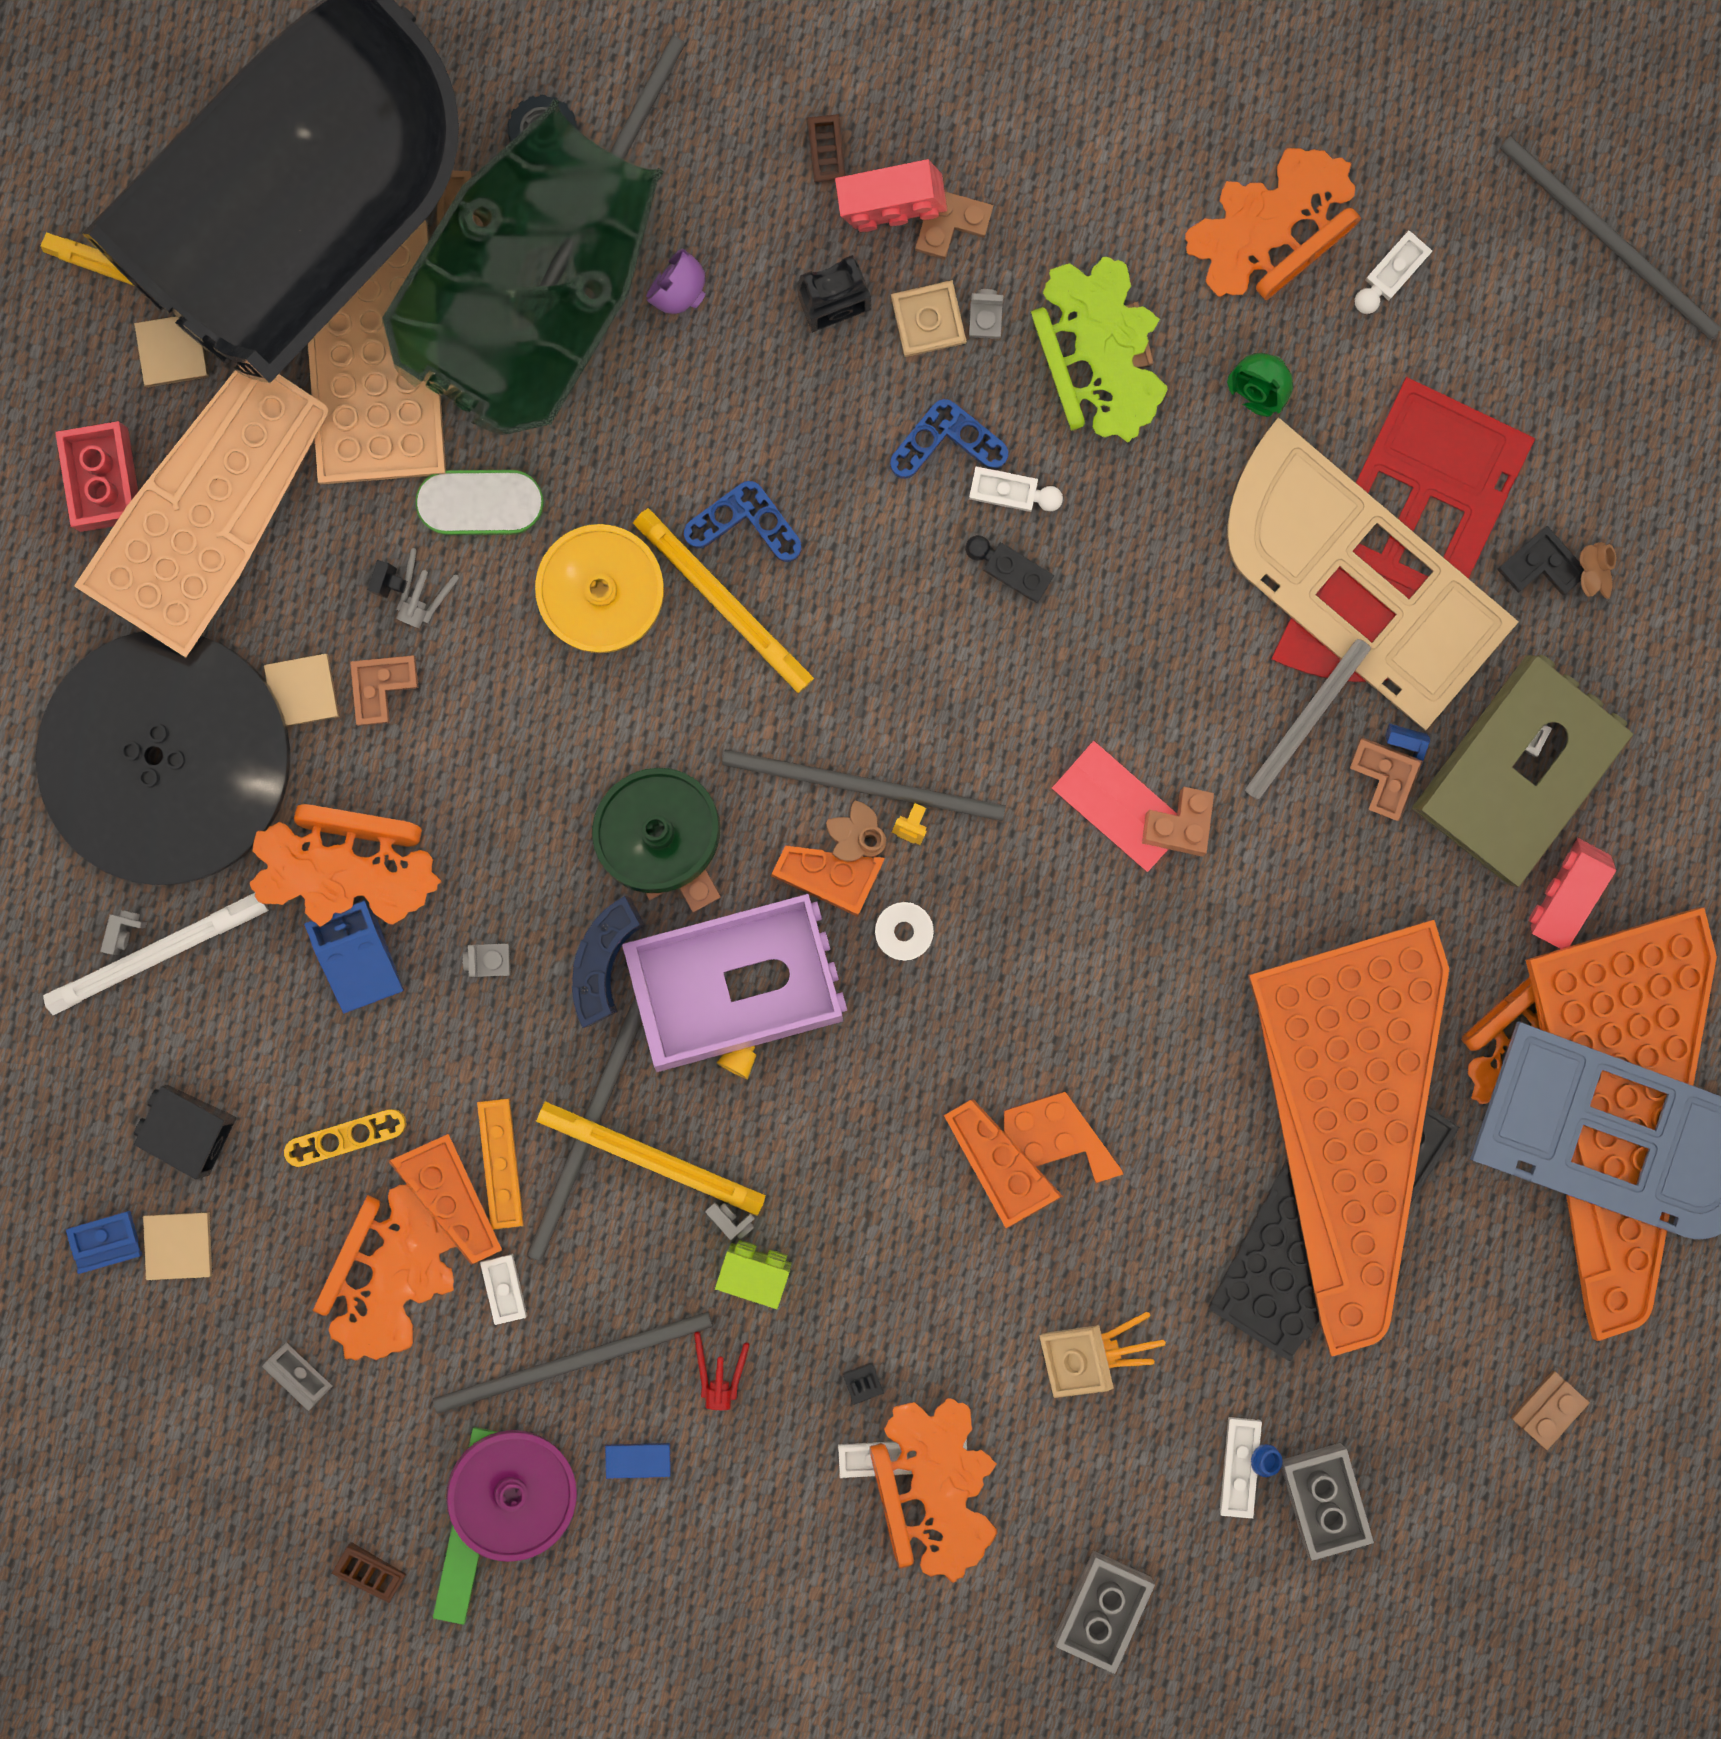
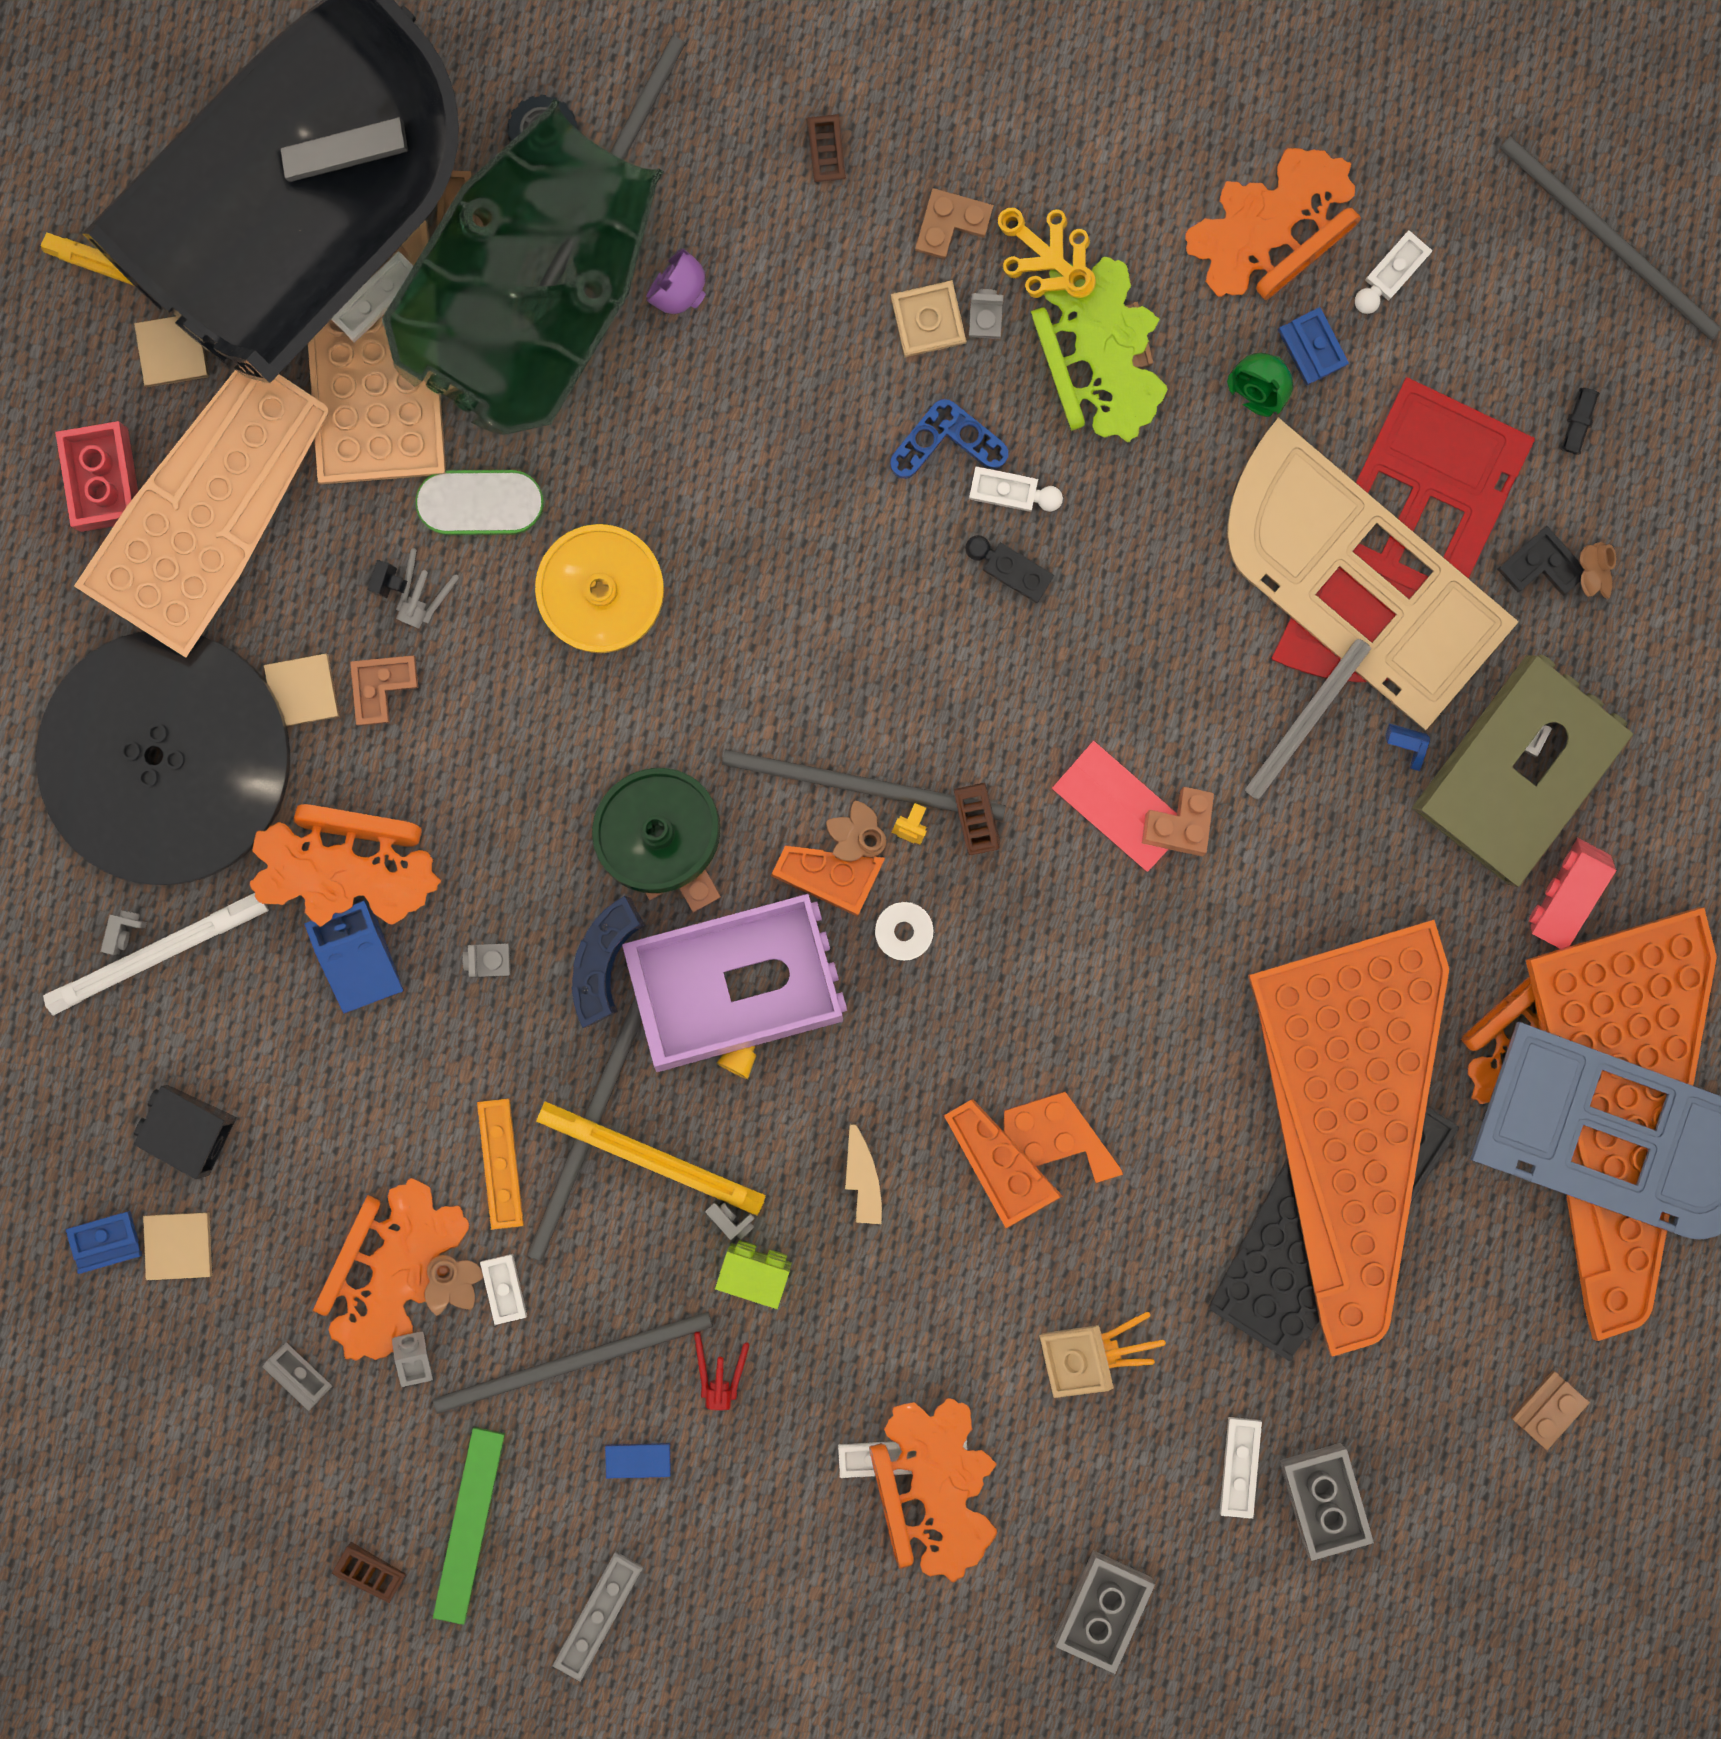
(344, 149): none -> light grey tile
(346, 1140): yellow beam -> none
(373, 298): none -> white plate
(411, 1359): none -> light grey bracket
(447, 1193): orange wing -> none
(454, 1287): none -> medium nougat plate
(511, 1495): magenta dish -> none
(597, 1616): none -> light grey tile
(723, 600): yellow piece -> none
(741, 511): blue beam -> none
(833, 294): black brick -> none
(862, 1176): none -> tan slope
(863, 1383): black tile -> none
(891, 195): coral brick -> none
(984, 844): none -> reddish brown slope
(1050, 257): none -> yellow plant
(1266, 1460): blue plate -> none
(1313, 346): none -> blue plate
(1395, 775): nougat plate -> none
(1580, 420): none -> black pin

